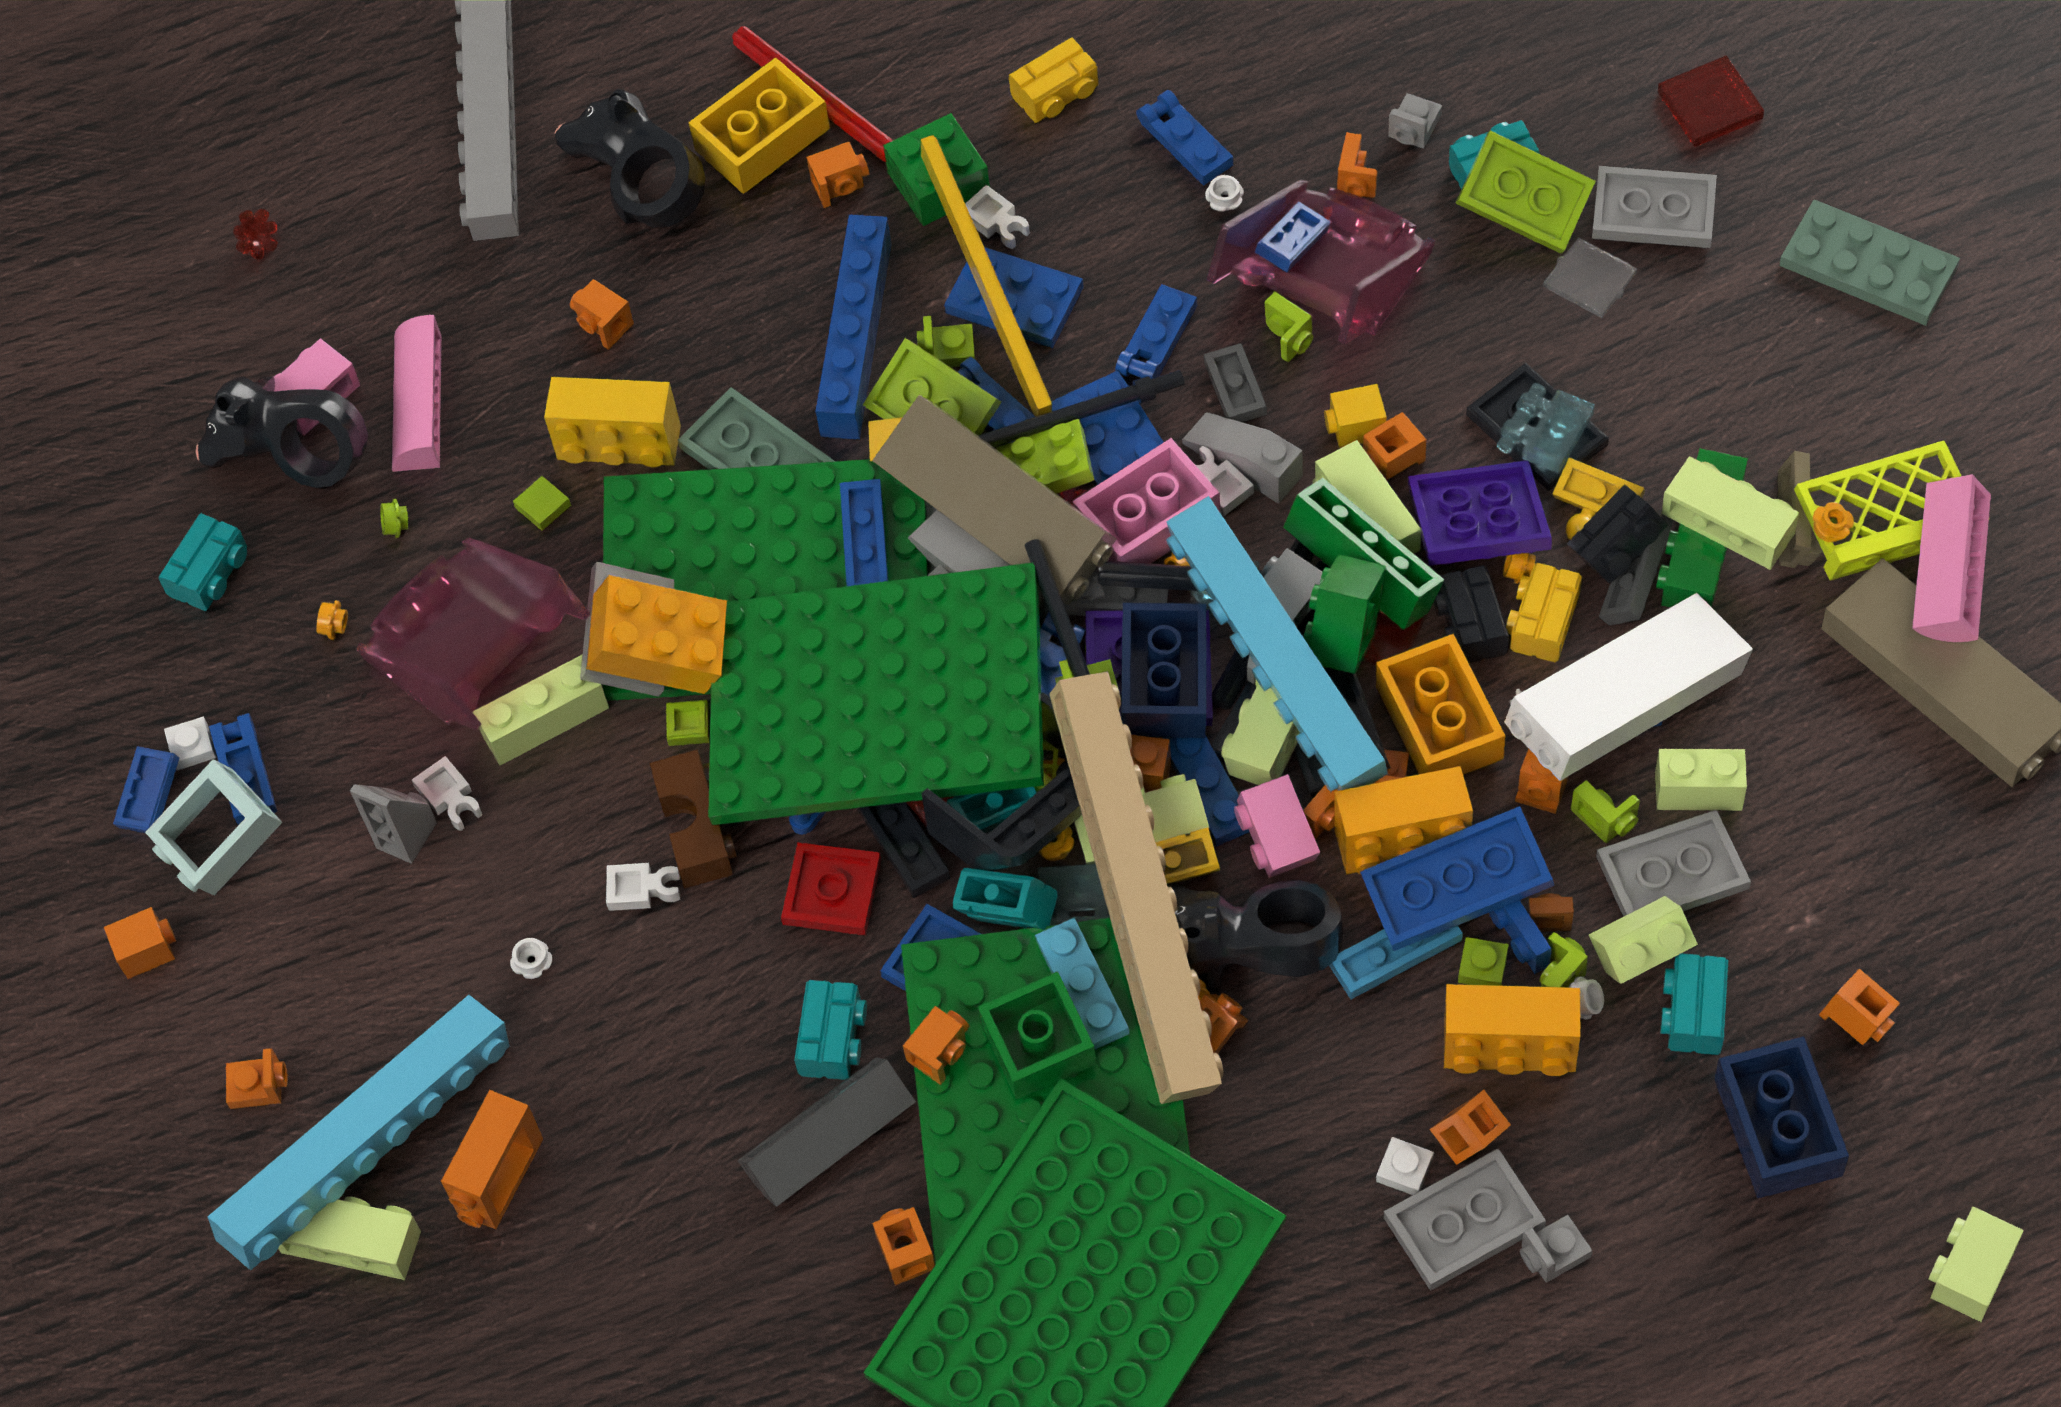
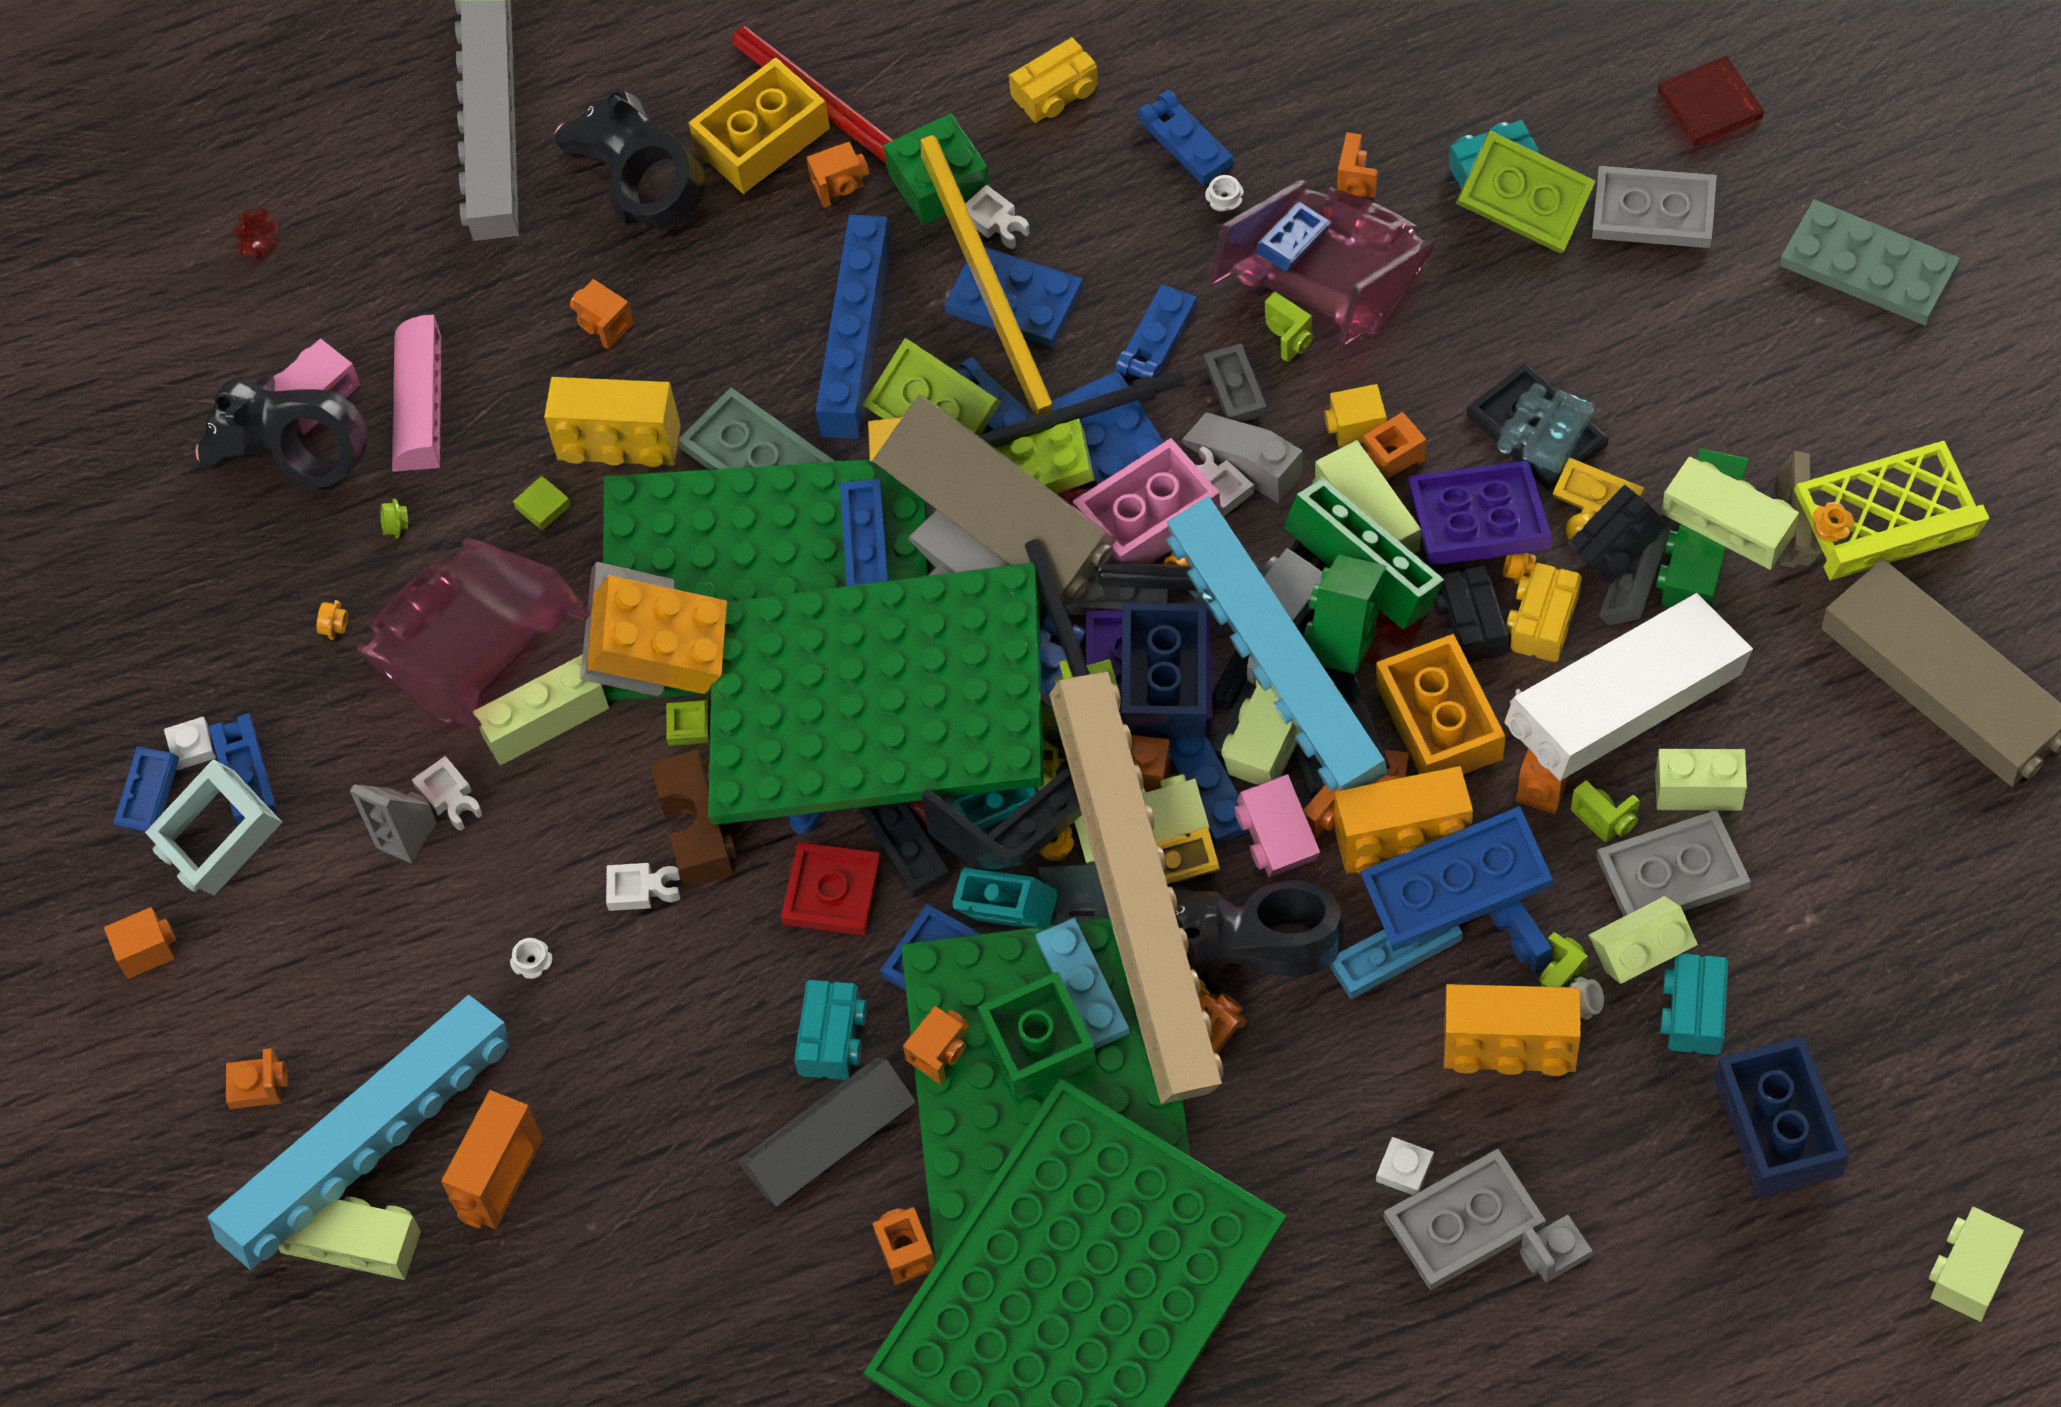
(203, 562): teal brick -> none
(947, 343): lime bracket -> none
(1414, 120): light grey bracket -> none
(1470, 1127): orange brick -> none
(1483, 962): lime plate -> none
(1551, 912): dark orange plate -> none
(1590, 277): clear piece -> none
(1862, 1008): orange brick -> none
(1952, 559): bright pink brick -> none

